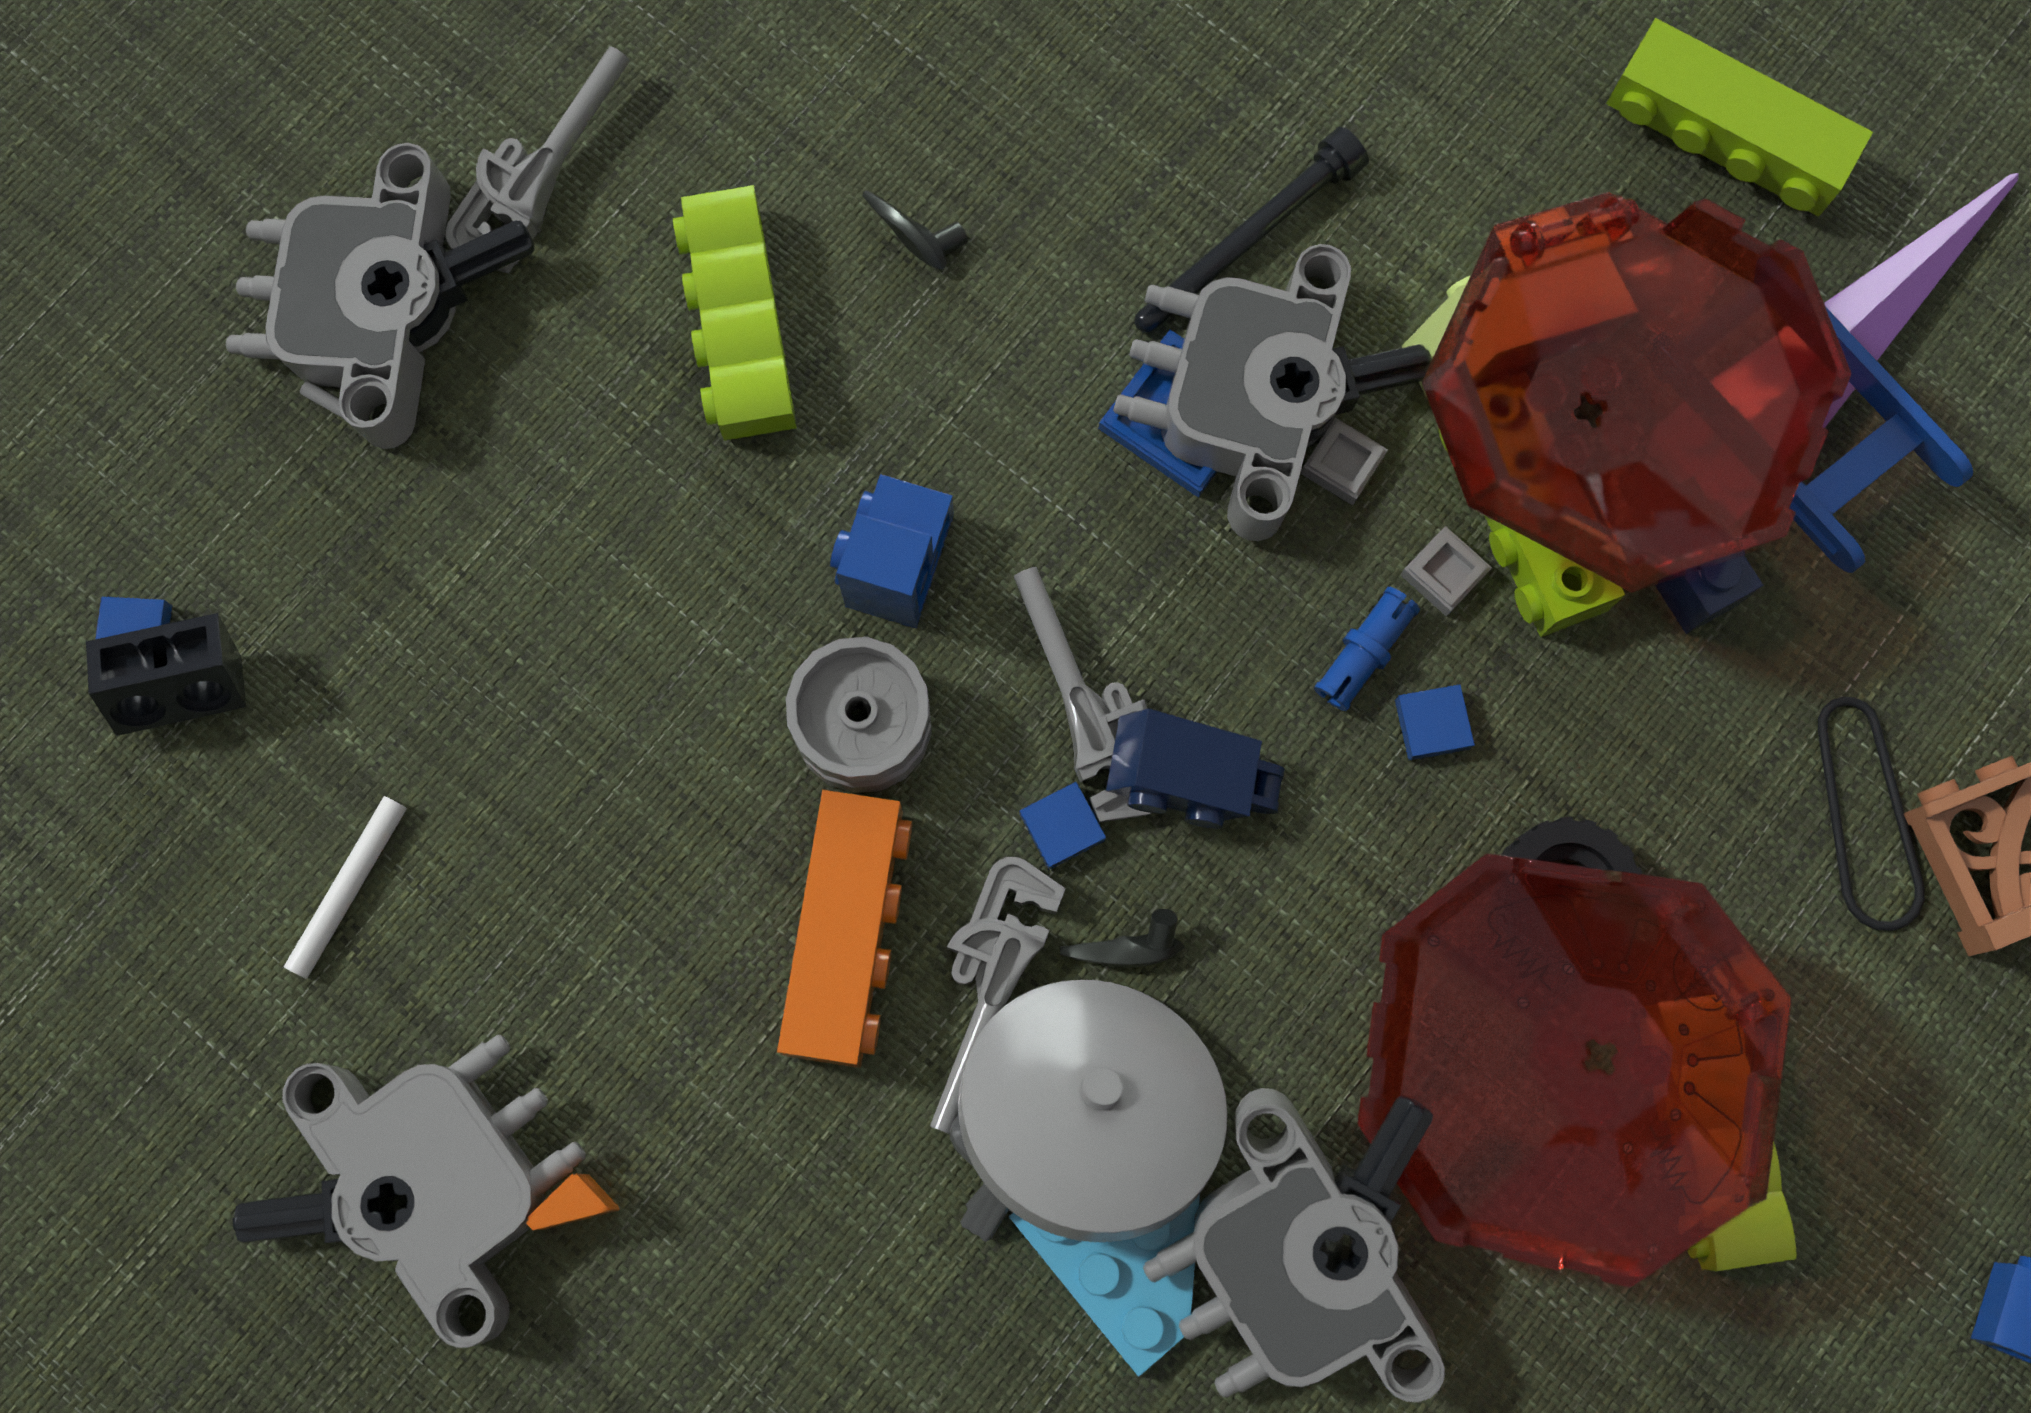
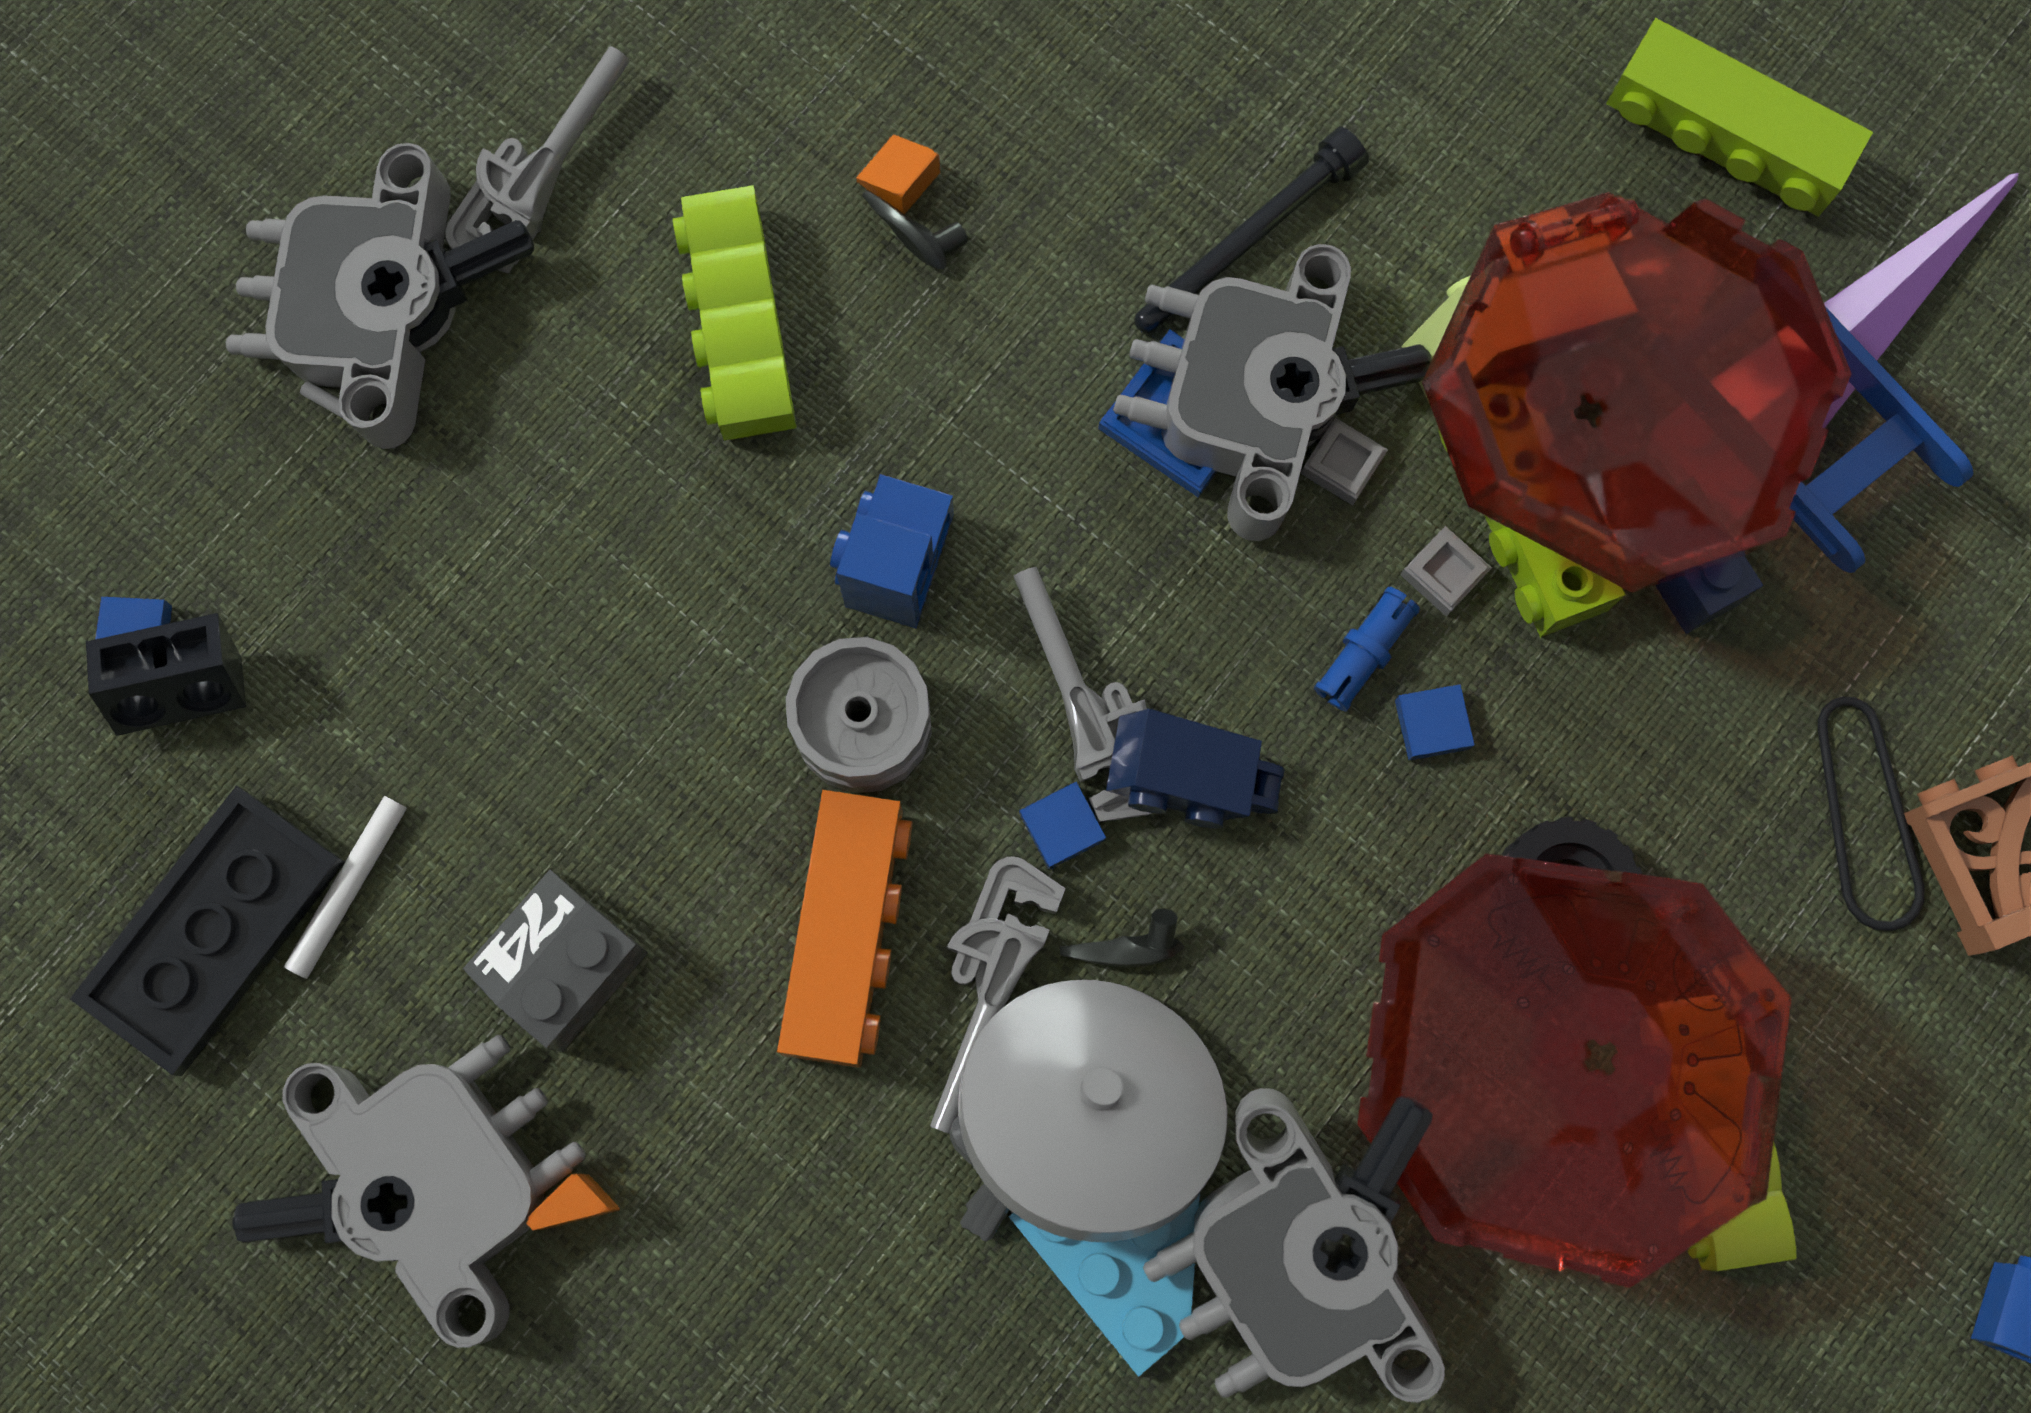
(207, 931): none -> black plate
(554, 962): none -> dark grey slope
(900, 172): none -> orange slope

